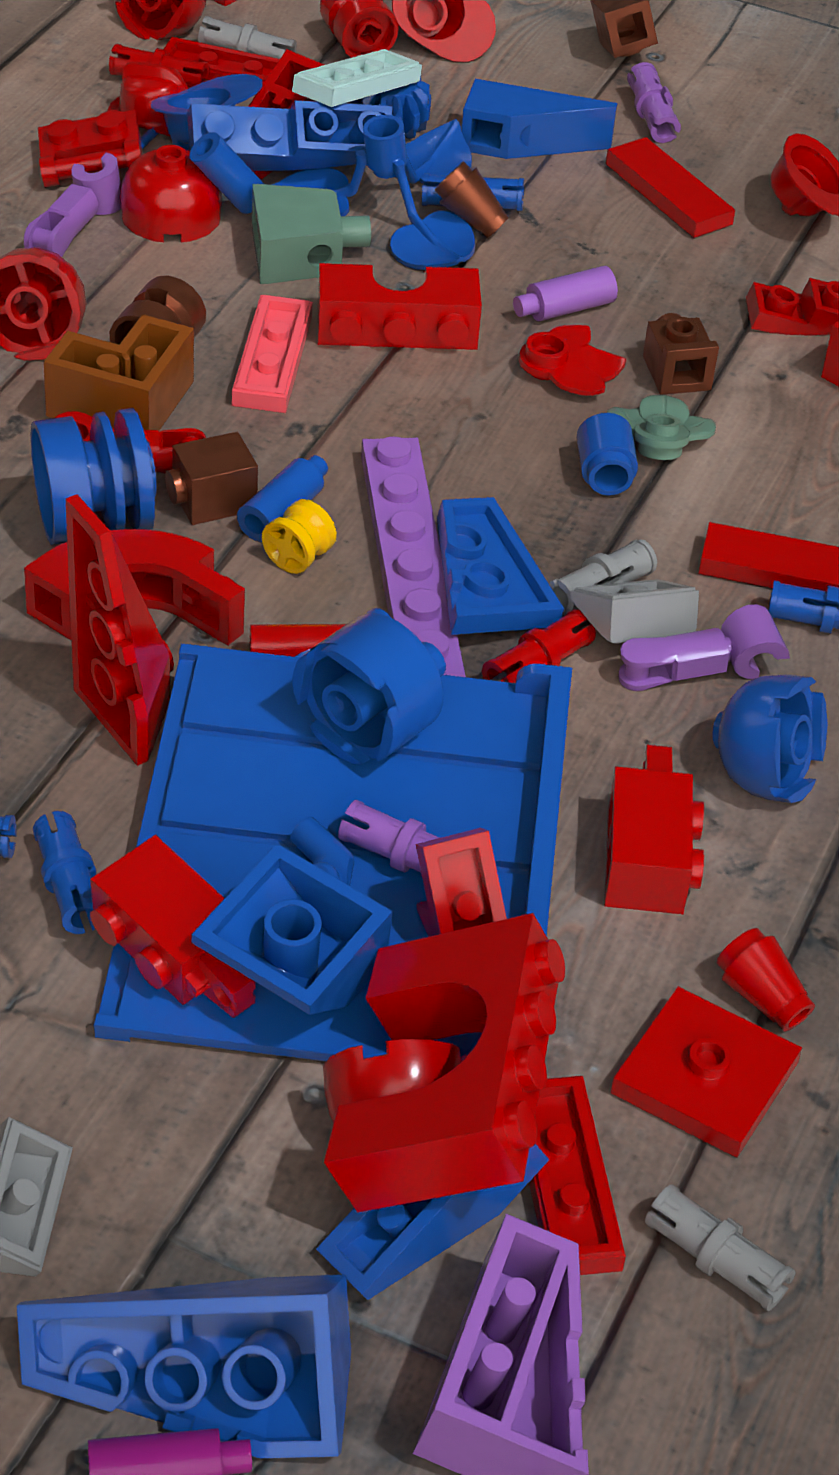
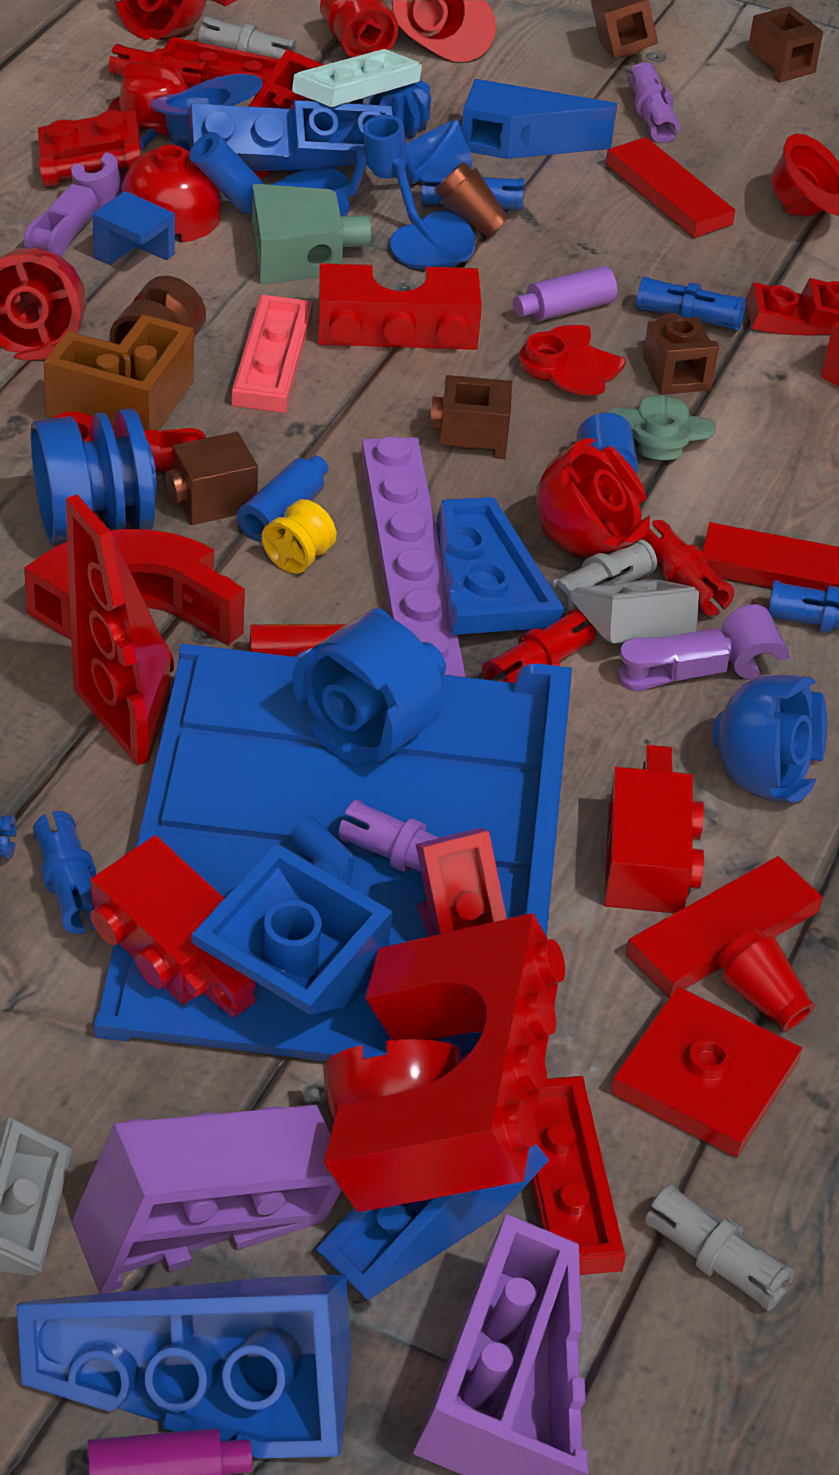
(129, 224): none -> blue panel
(199, 1183): none -> medium lavender wedge
(474, 413): none -> copper brick
(591, 501): none -> red cylinder
(688, 567): none -> red pin
(690, 941): none -> red tile
(691, 302): none -> blue pin
(786, 42): none -> copper brick

